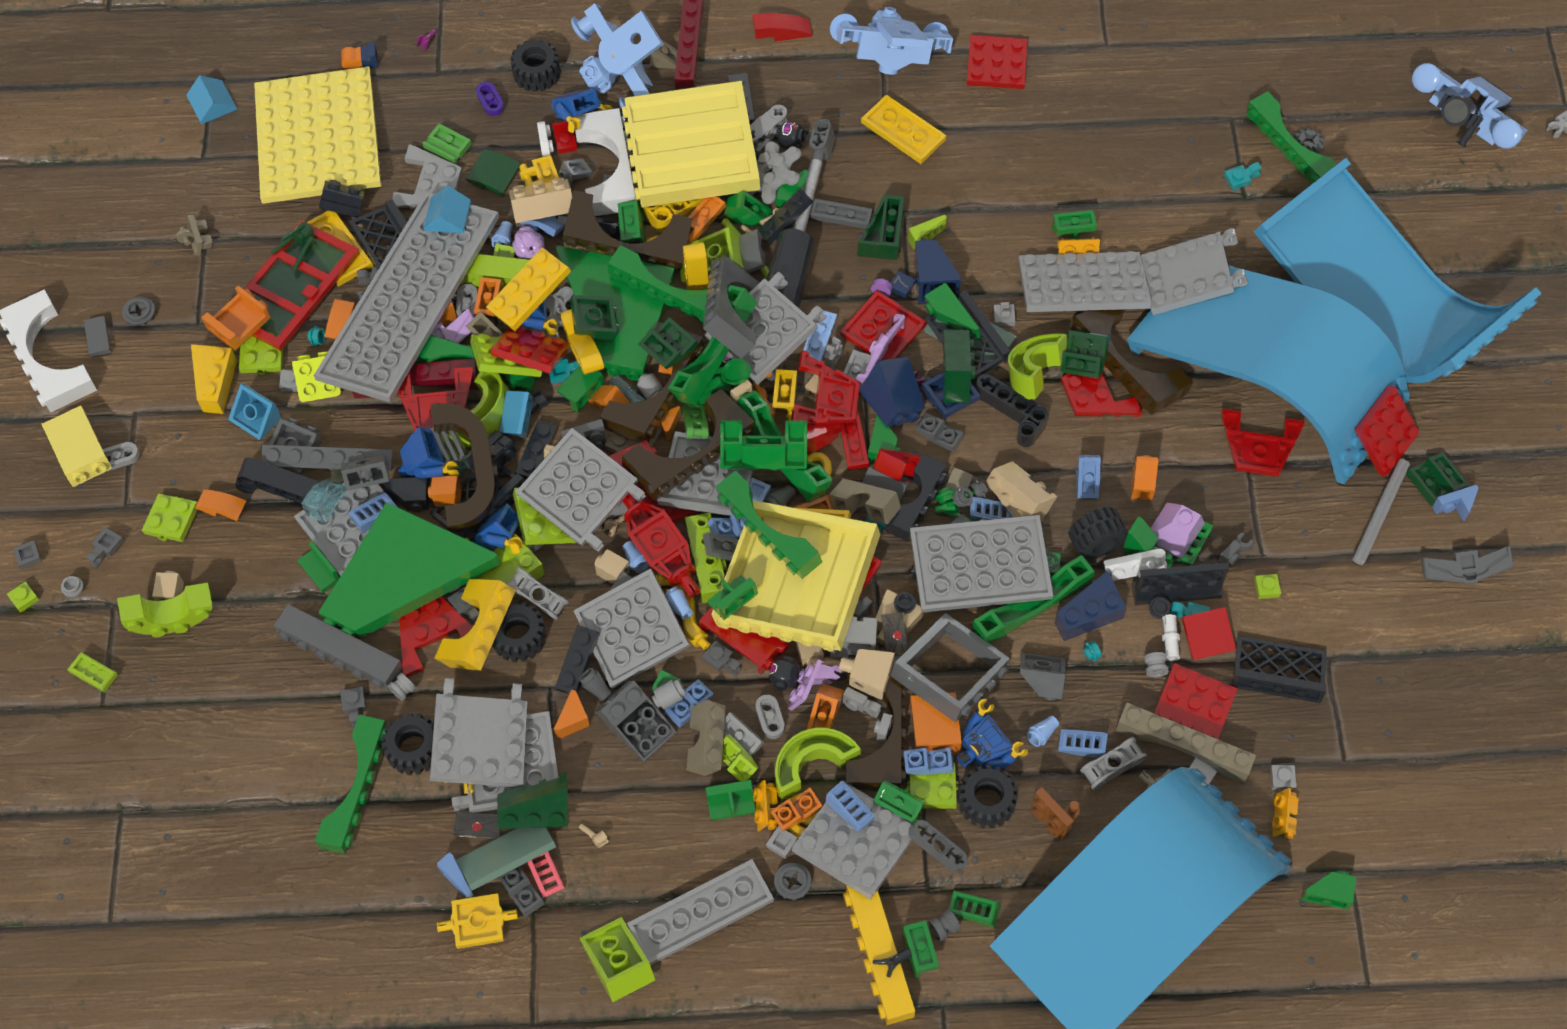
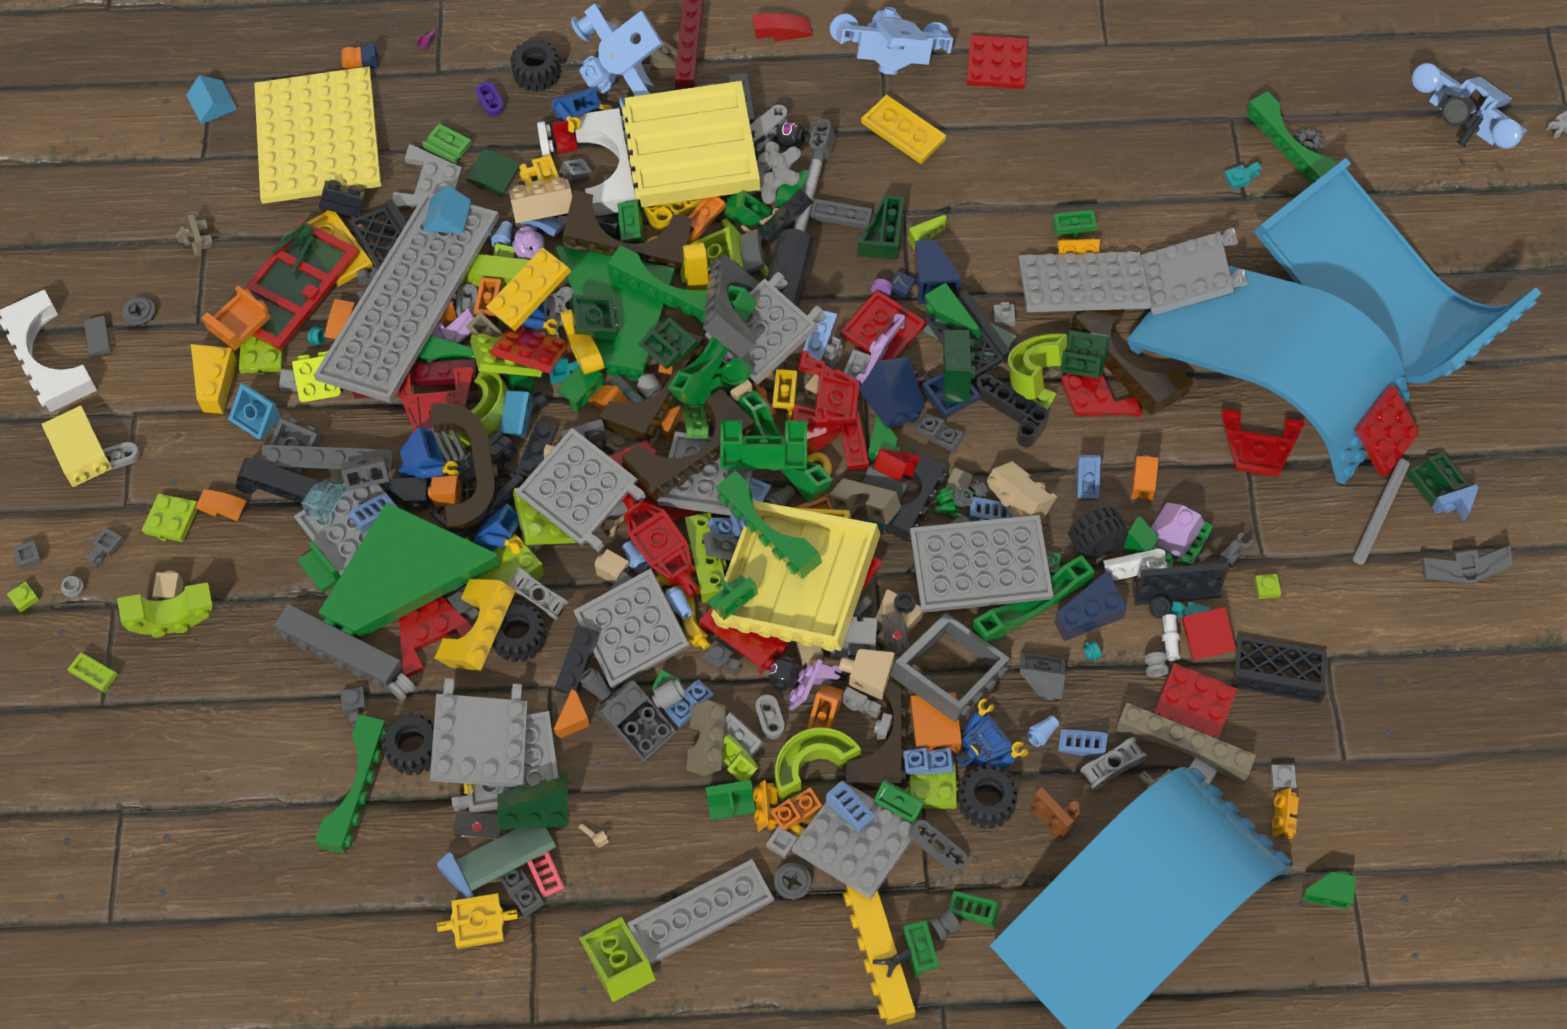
(1046, 398): none -> lime plate

